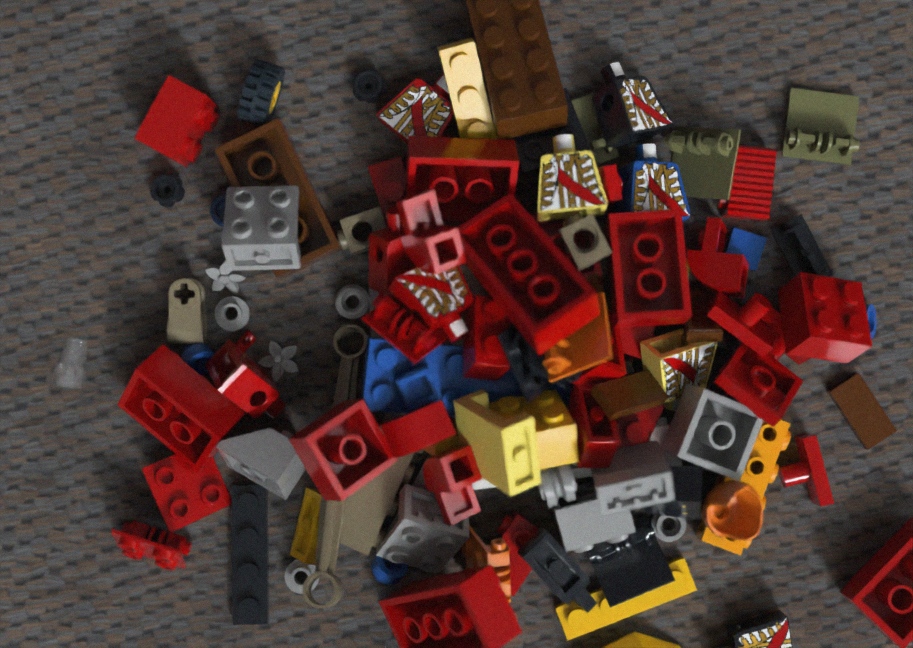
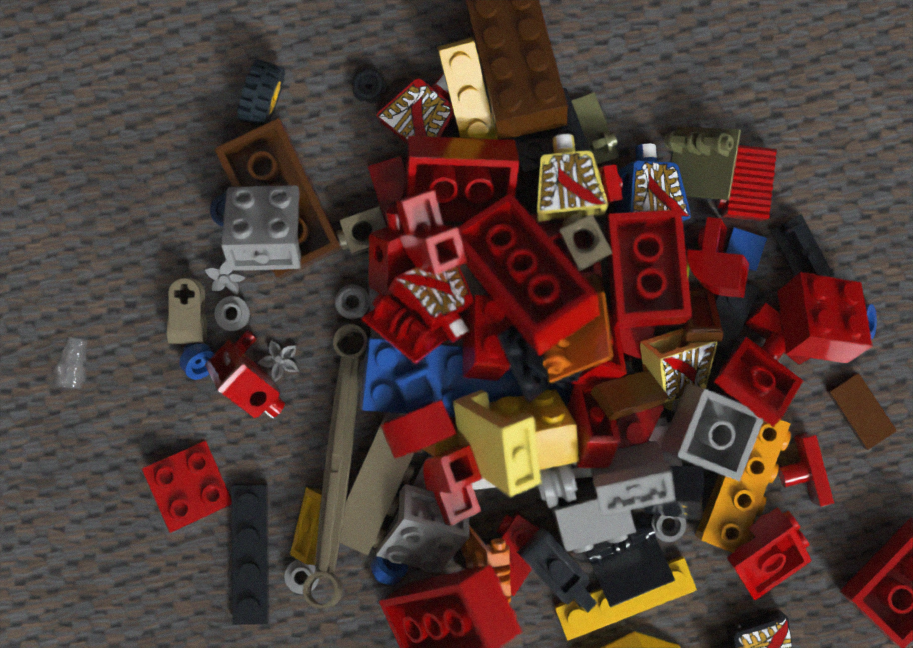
(135, 545): red hinge -> none
(158, 189): black plate -> none
(178, 122): red brick -> none
(179, 407): red brick -> none
(265, 459): light grey slope -> none
(343, 449): red brick -> none
(628, 108): torso -> none
(733, 510): orange hair -> none
(744, 321): red tile -> none
(772, 554): none -> red plate
(821, 126): olive hinge -> none

